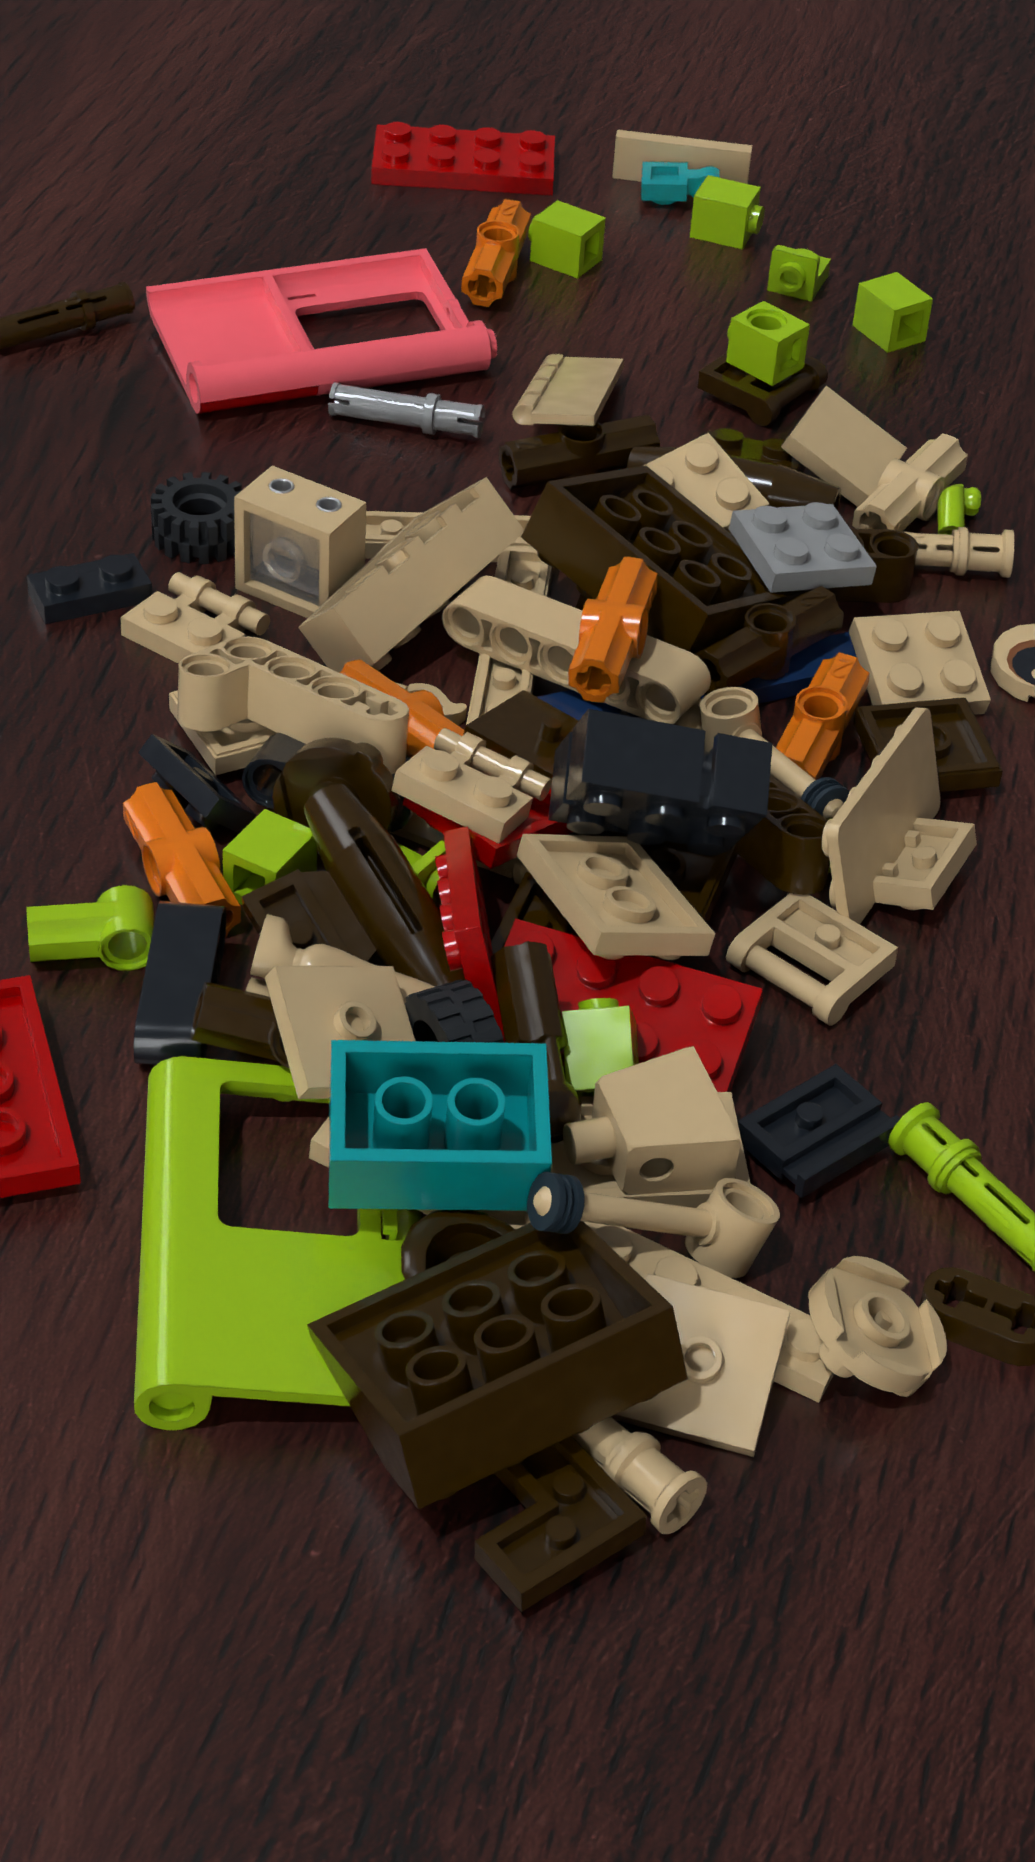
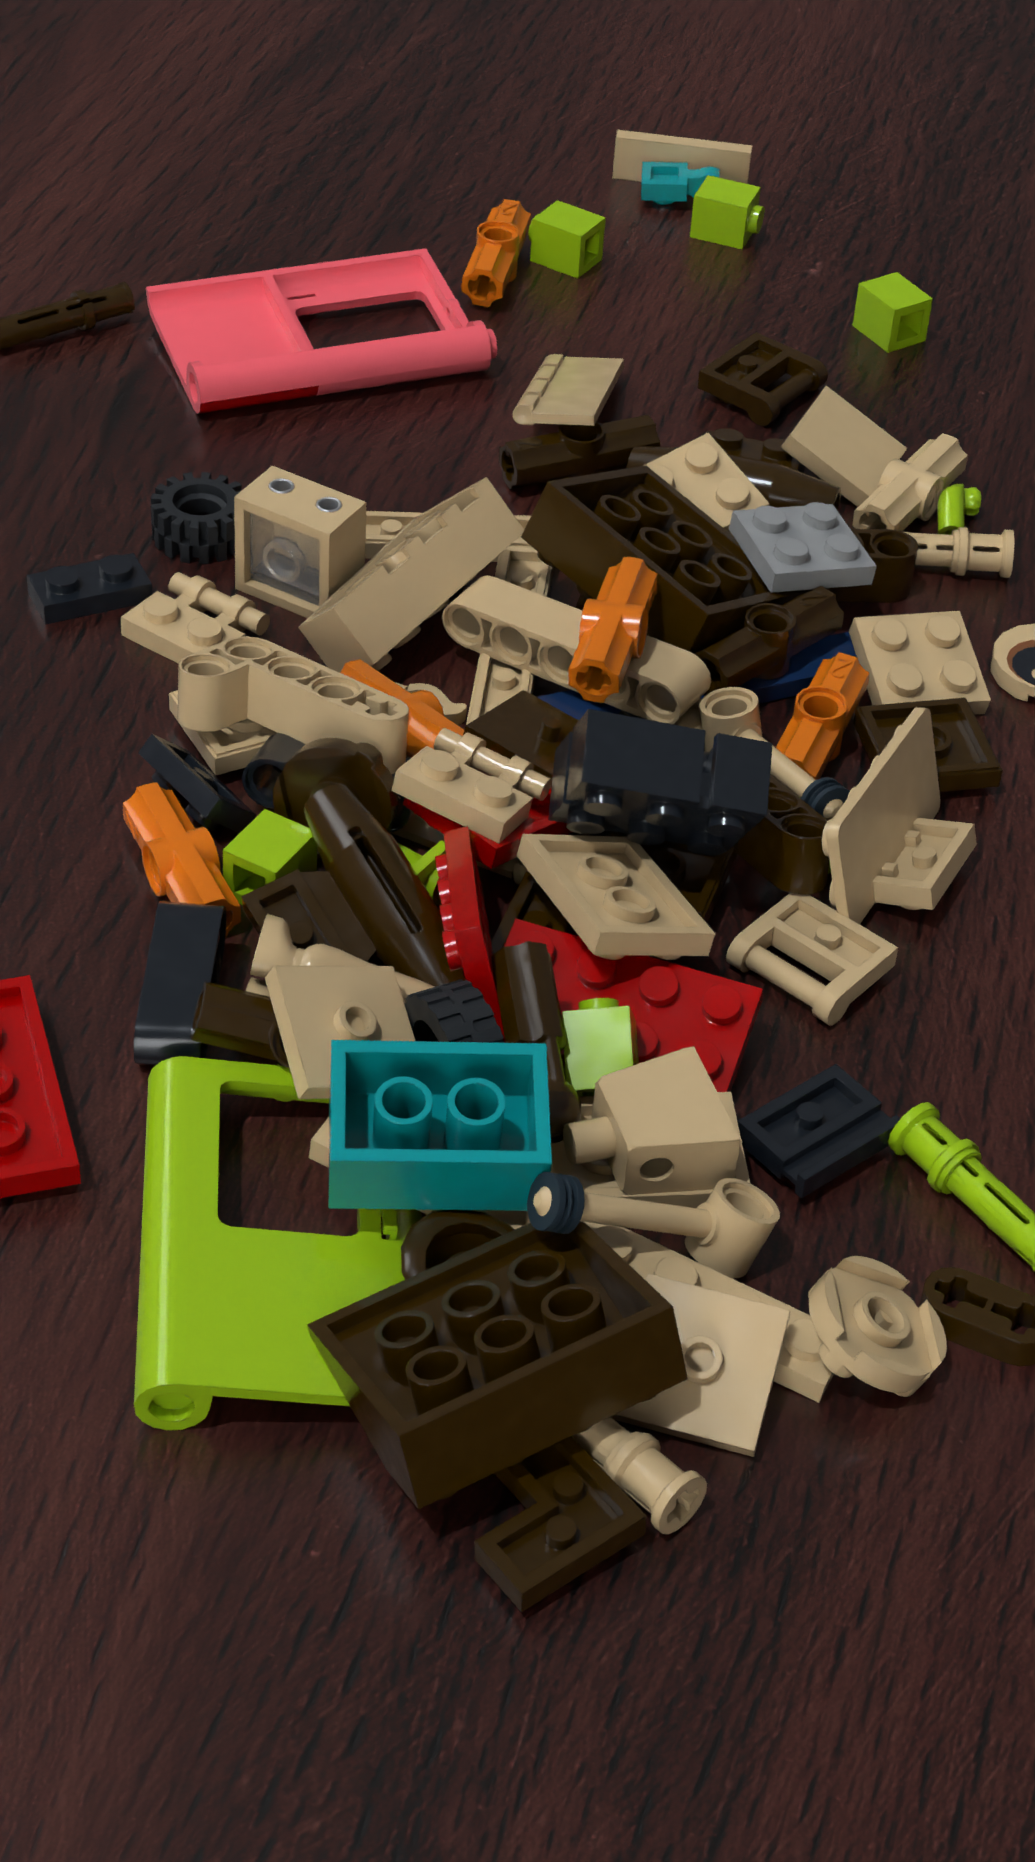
(112, 928): lime piece -> none
(409, 410): light grey pin -> none
(463, 159): red plate -> none
(767, 343): lime brick -> none
(797, 272): lime bracket -> none

